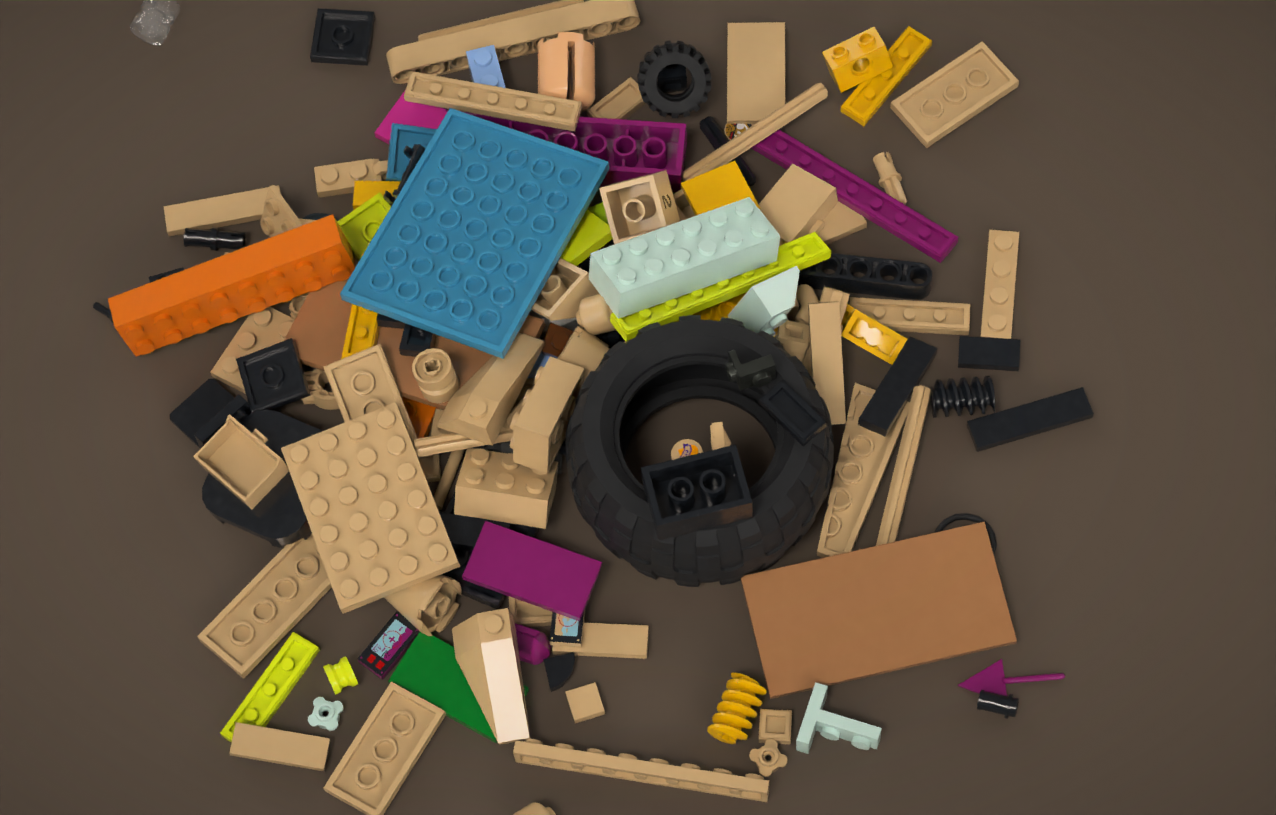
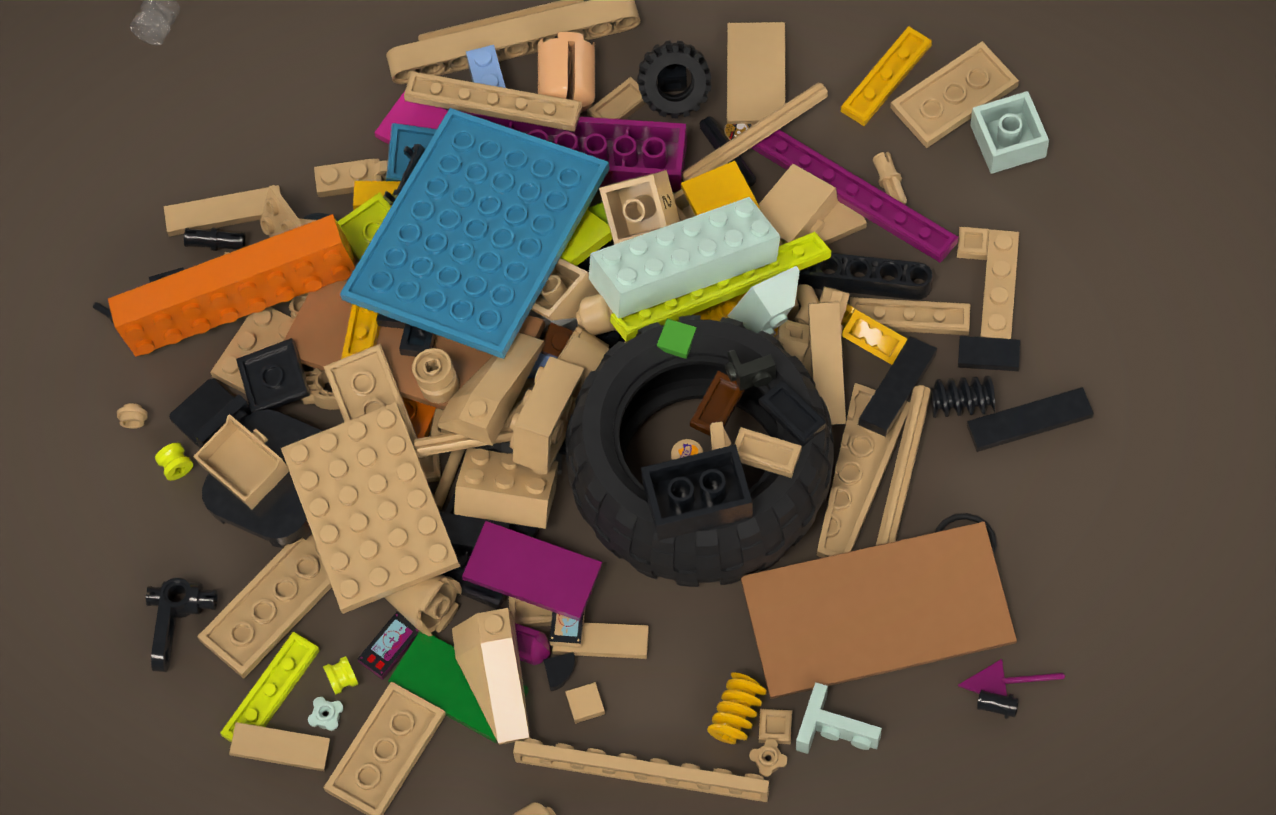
(132, 416): none -> tan plate
(168, 611): none -> black piece
(174, 461): none -> neon yellow wheel
(342, 37): black tile -> none
(676, 338): none -> bright green tile
(717, 403): none -> reddish brown tile
(767, 452): none -> tan tile
(857, 59): yellow brick -> none
(973, 243): none -> tan tile
(1009, 132): none -> light aqua brick

